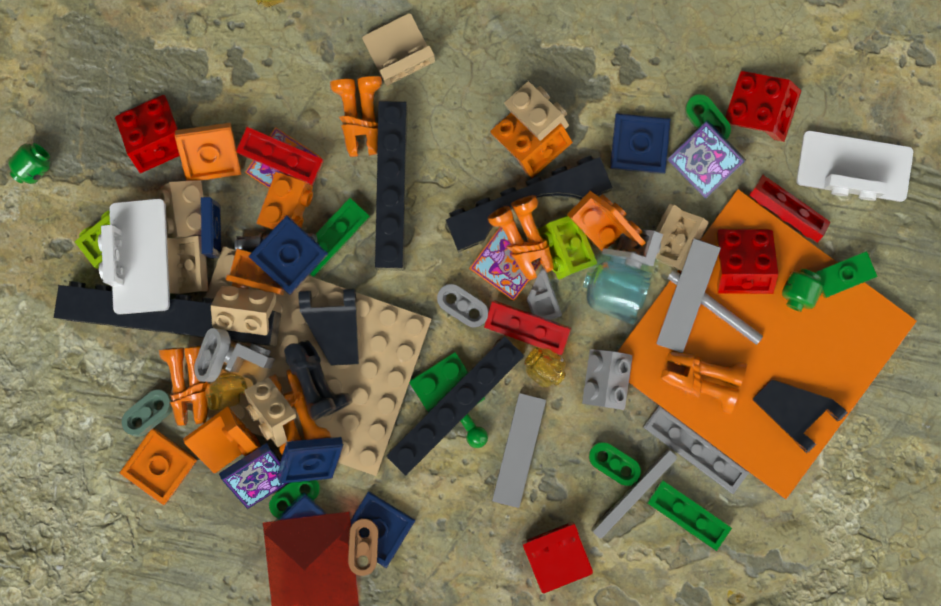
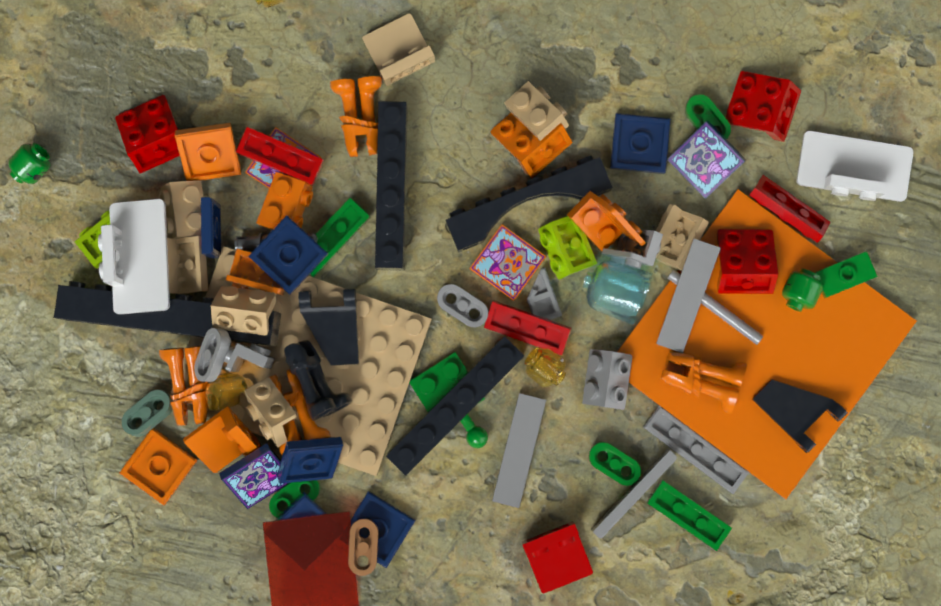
(523, 251): orange piece -> none

